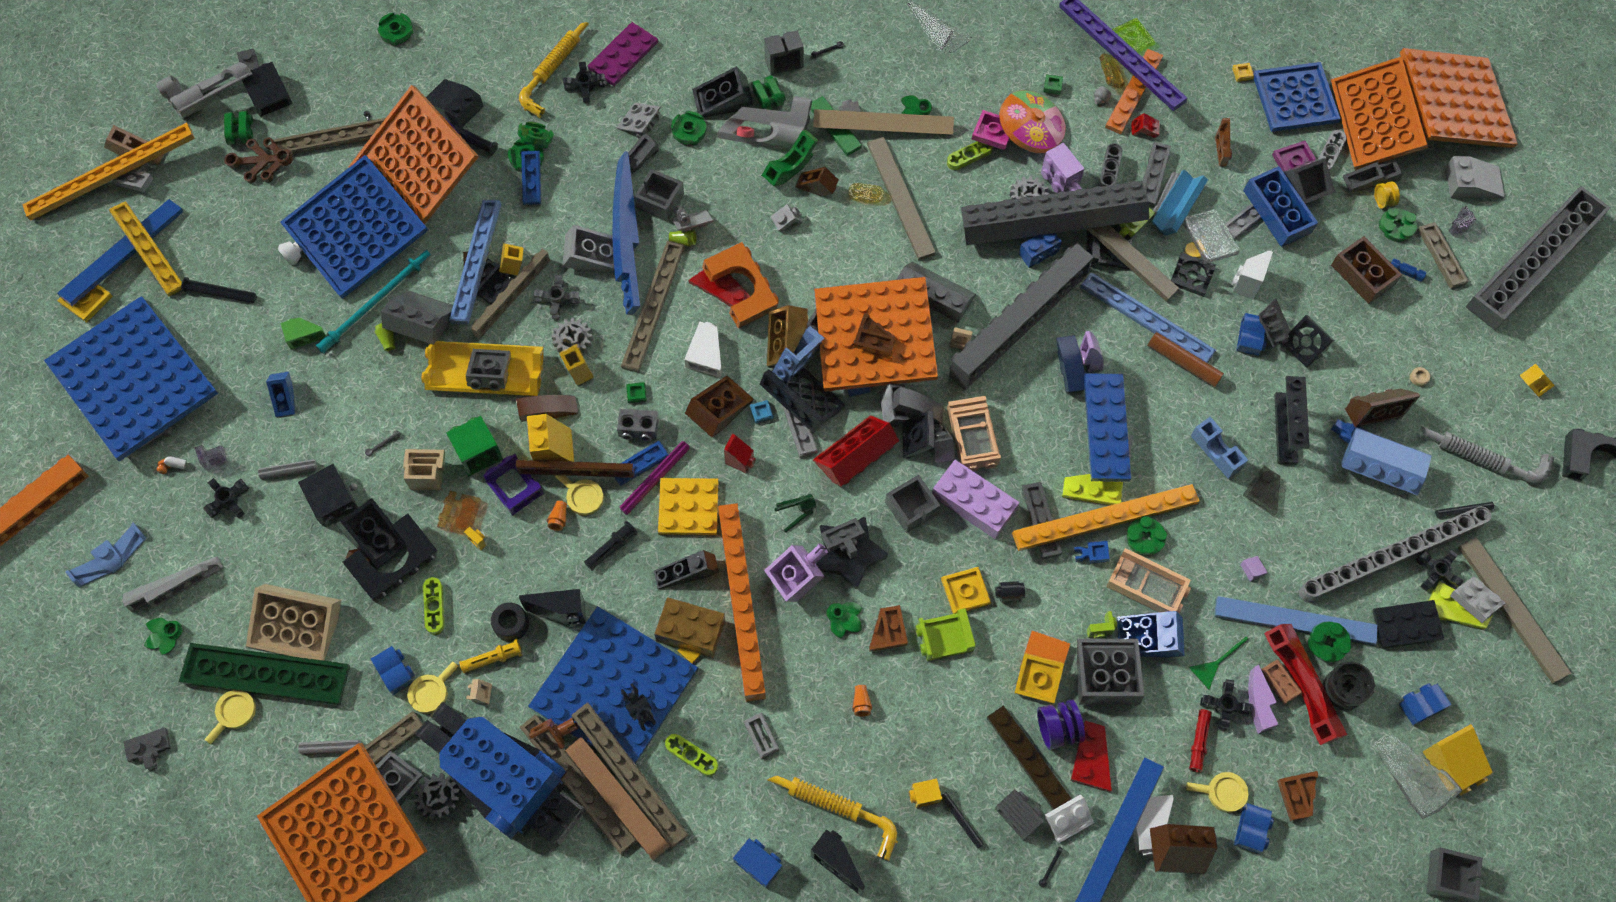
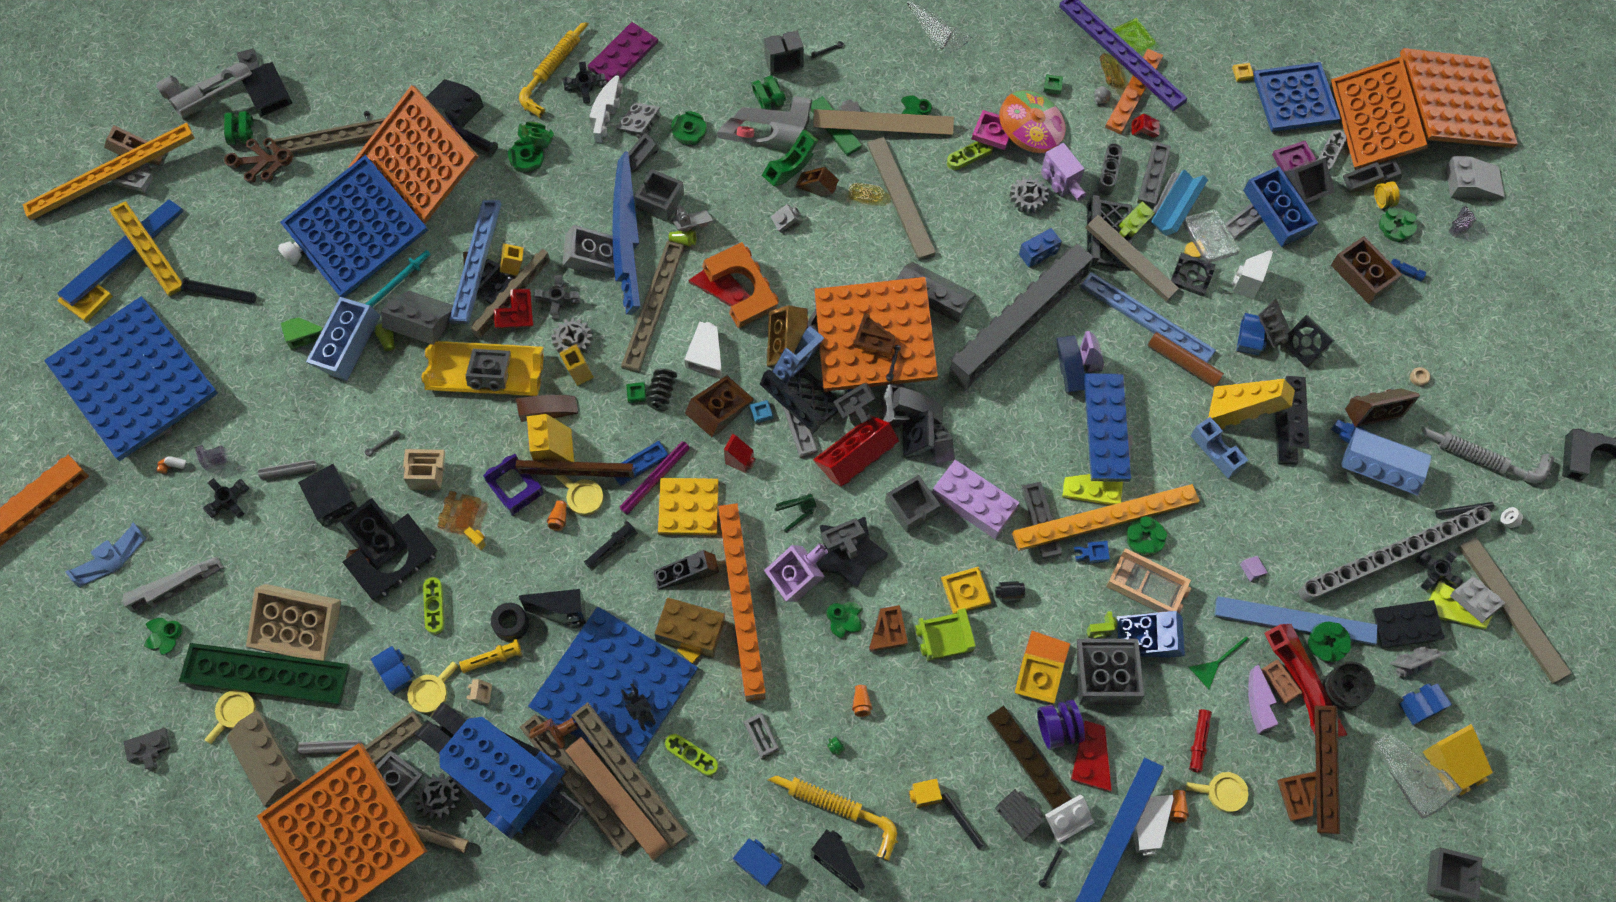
(262, 758): none -> dark tan slope
(281, 393): blue slope -> none
(343, 338): none -> medium blue slope
(397, 36): green plate -> none
(443, 839): none -> tan pin
(474, 445): green slope -> none
(519, 315): none -> red plate
(531, 177): blue tile -> none
(604, 105): none -> white slope
(639, 419): flat silver brick -> none
(660, 389): none -> pearl dark grey piece
(723, 94): black slope -> none
(835, 746): none -> green plate
(856, 403): none -> dark grey hinge
(889, 377): none -> black hinge
(960, 338): tan tile -> none
(973, 433): light nougat door -> none
(1055, 213): dark grey brick -> none
(1179, 809): none -> orange cone
(1183, 848): reddish brown slope -> none
(1223, 142): dark orange wing -> none
(1235, 706): black pin -> none
(1249, 400): none -> yellow wedge
(1253, 828): blue brick -> none
(1265, 490): clear smoke wing -> none
(1327, 769): none -> reddish brown tile
(1416, 661): none -> light grey hinge
(1442, 255): dark tan tile -> none
(1511, 517): none -> white tile
(1537, 257): dark grey brick -> none
(1537, 380): yellow panel -> none

